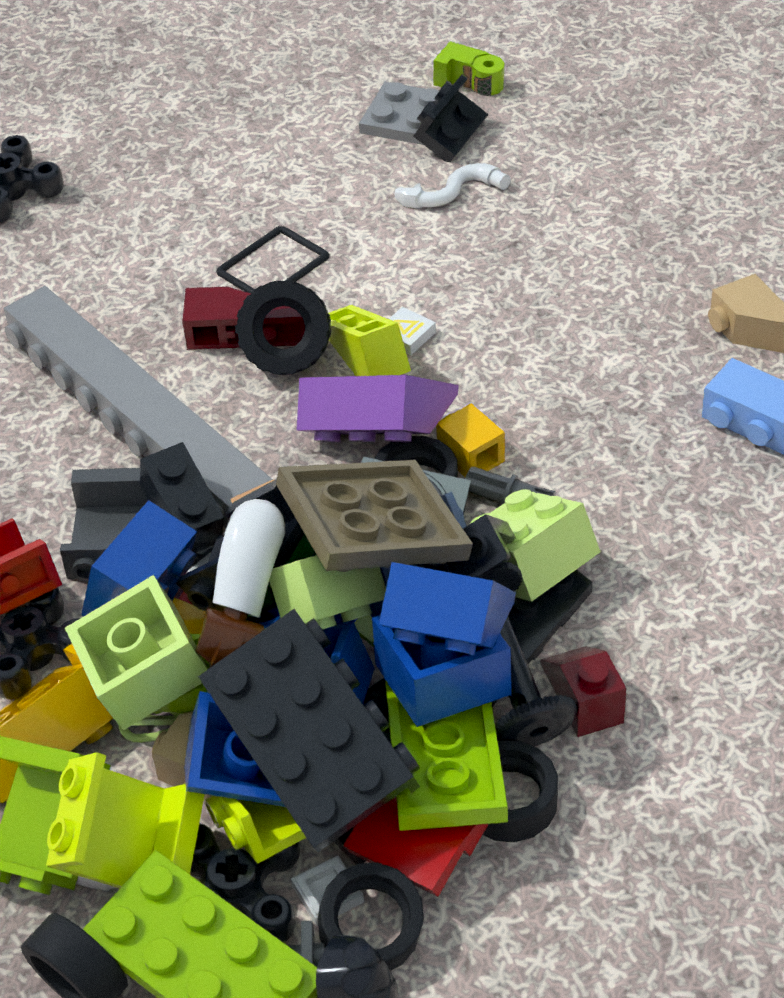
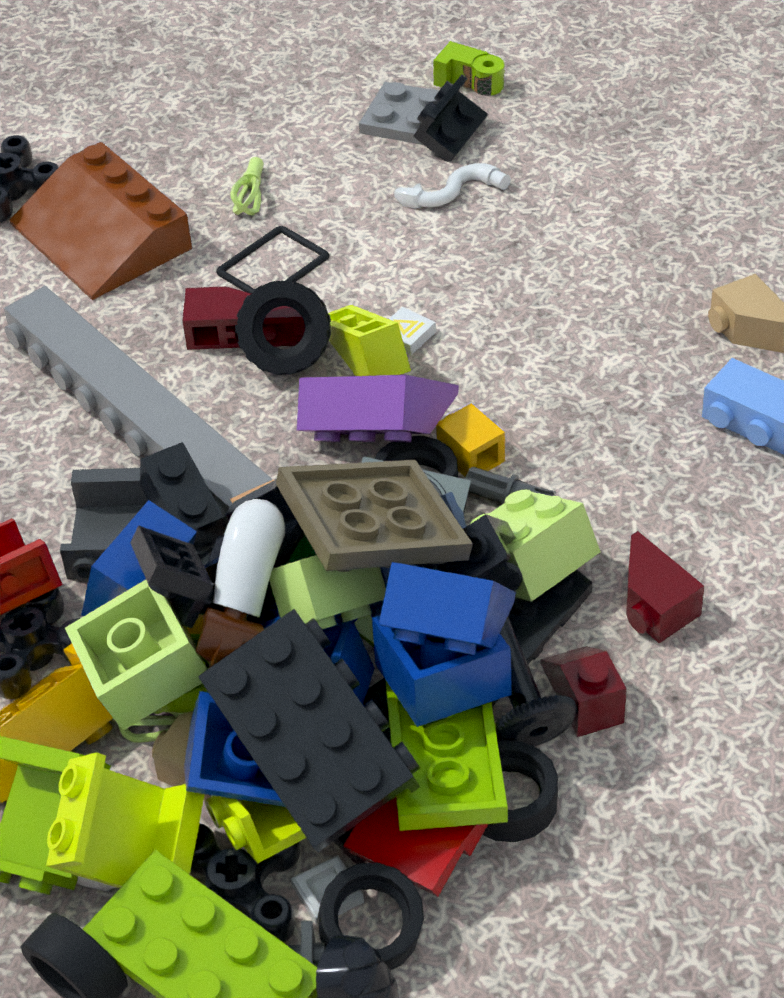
(102, 222): none -> dark orange slope
(174, 572): none -> black bracket
(250, 180): none -> yellowish green piece
(660, 591): none -> dark red slope

